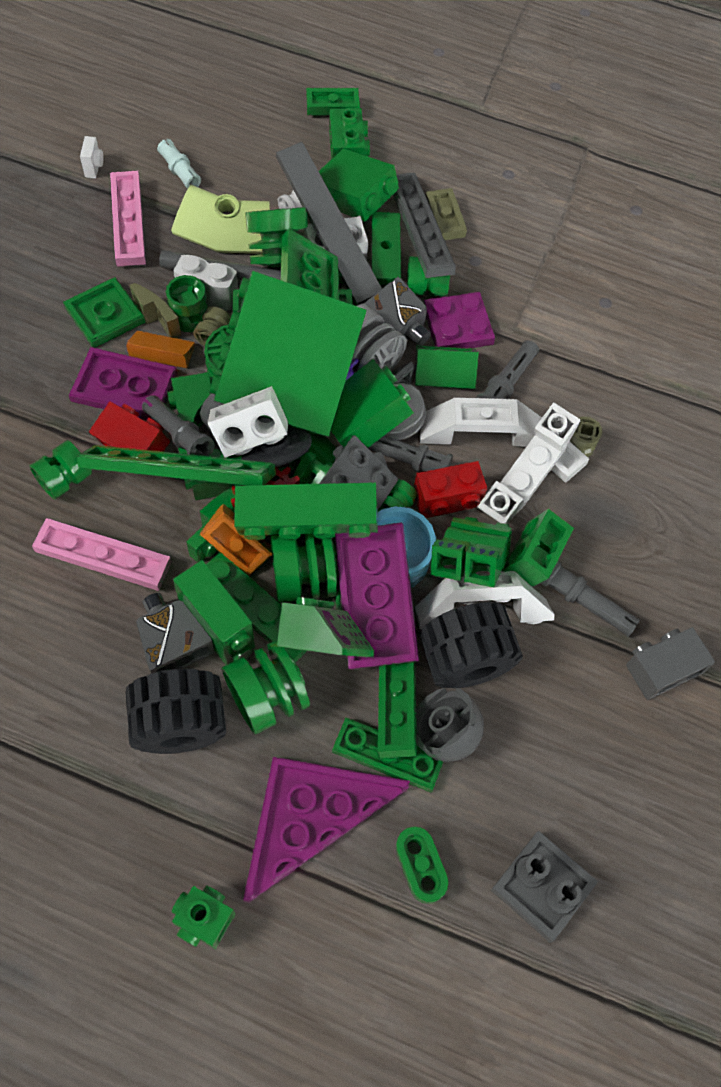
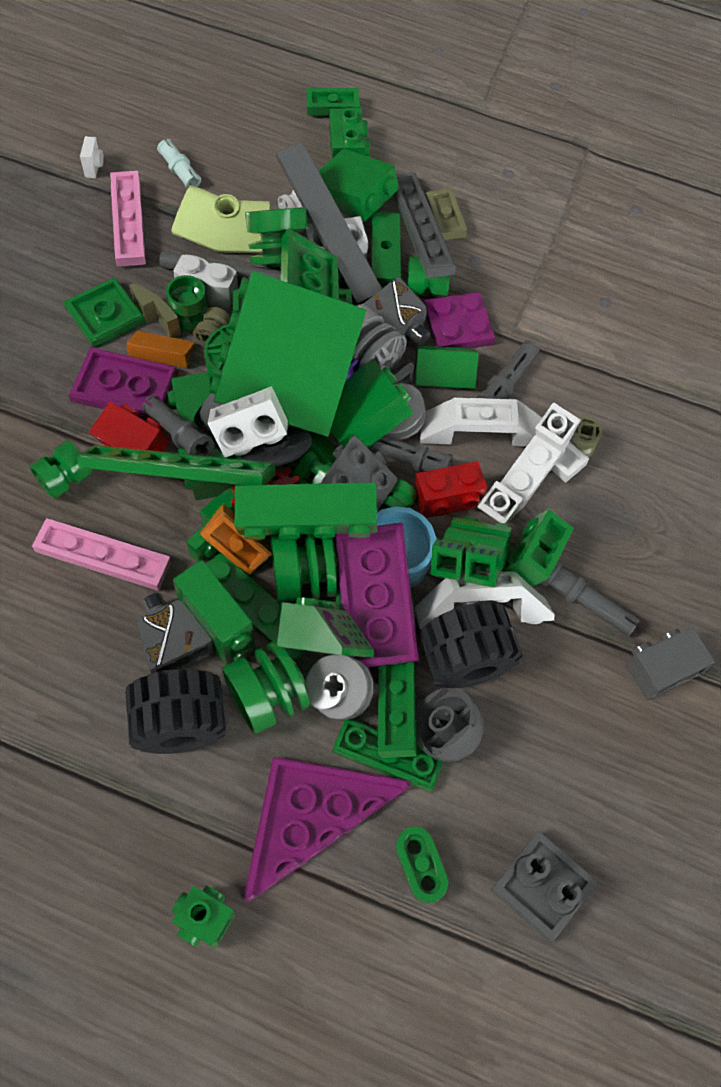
(324, 681): none -> light grey piece

